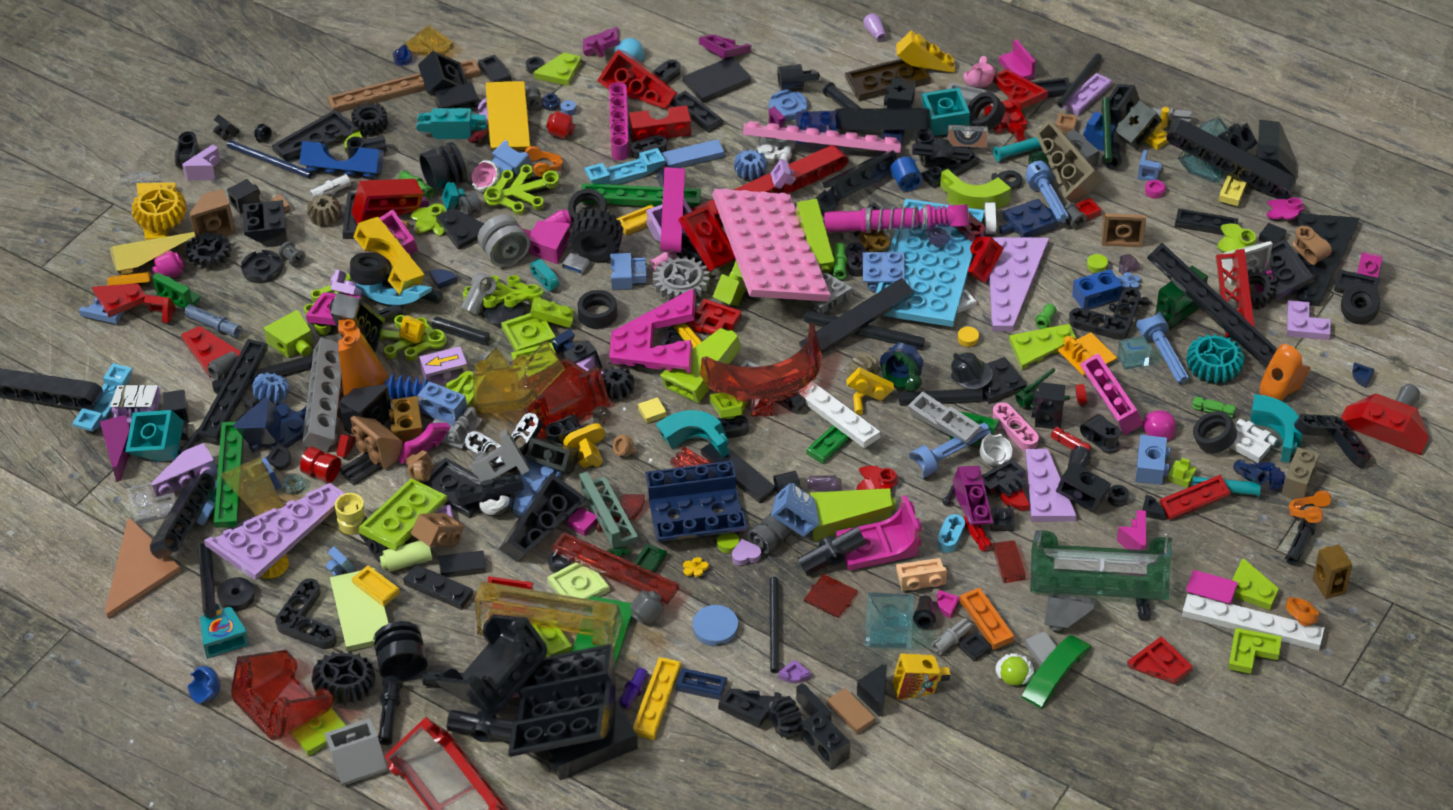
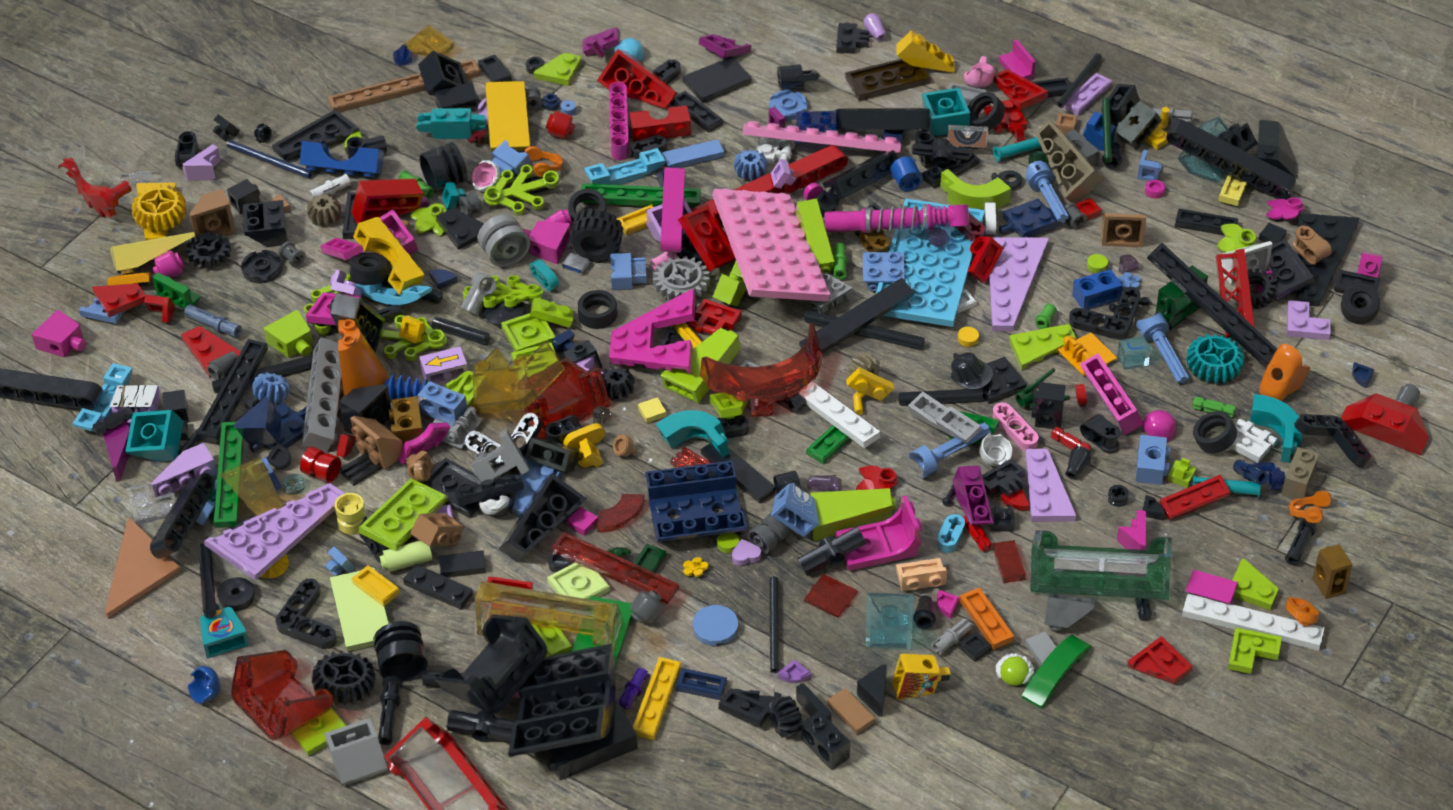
(59, 335): none -> dark pink torso
(100, 197): none -> red animal
(113, 420): none -> black axle
(341, 248): none -> dark pink tile
(376, 113): black tyre -> none
(604, 514): sand green fence -> none
(812, 191): none -> dark pink tile
(839, 97): black pin -> none
(850, 38): none -> black hinge
(855, 259): black beam -> none
(900, 93): black brick -> none
(902, 367): piece -> none
(1083, 487): black brick -> none

